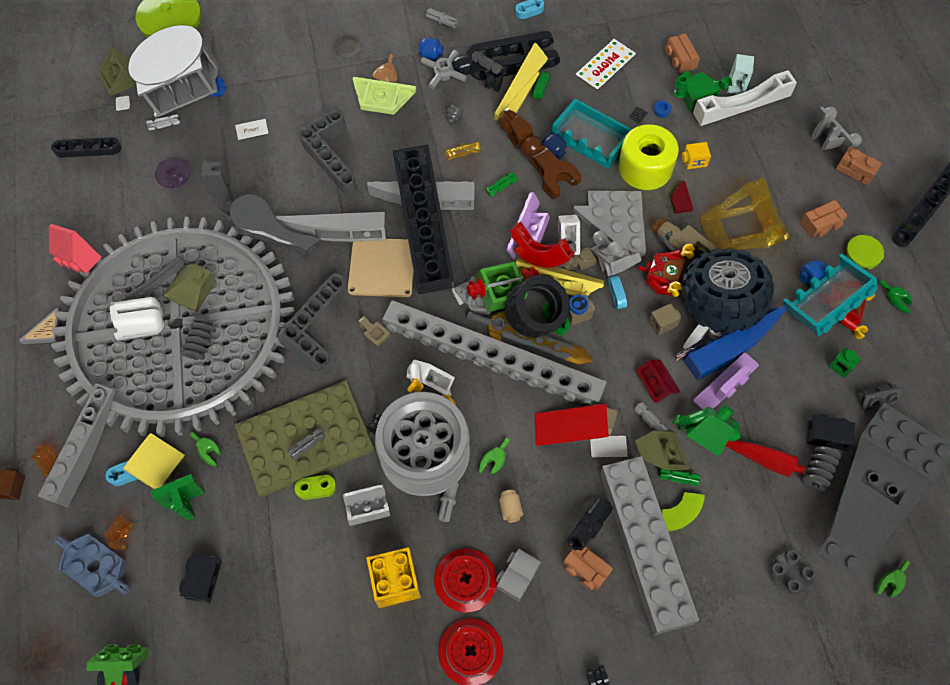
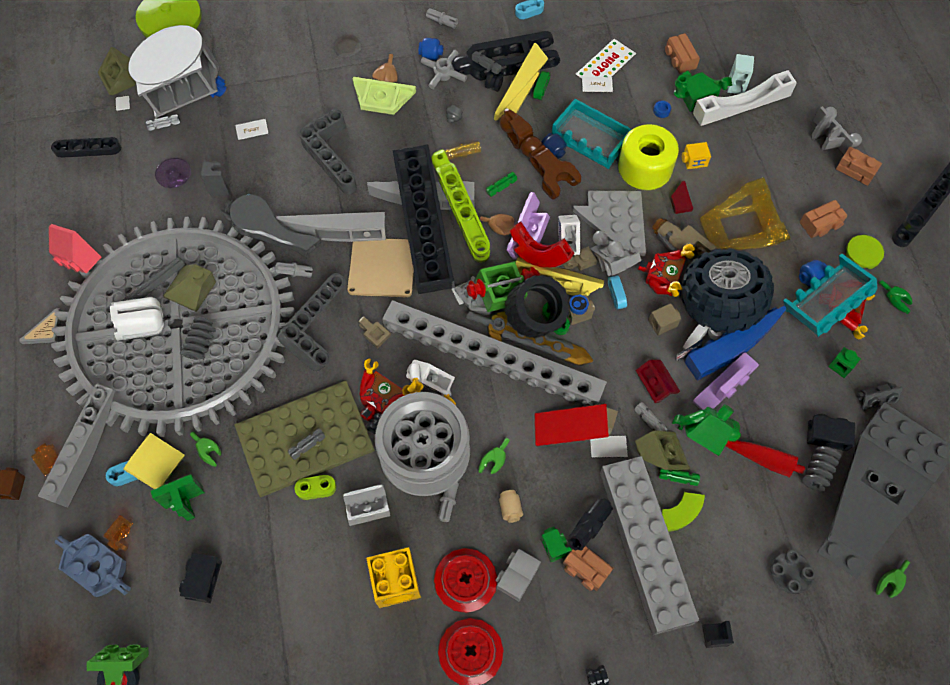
(293, 269): none -> light grey axle
(377, 391): none -> torso
(455, 190): none -> lime piece
(500, 223): none -> medium nougat piece
(555, 544): none -> green brick
(597, 84): none -> white sticker
(638, 114): black sticker -> none
(718, 634): none -> black panel

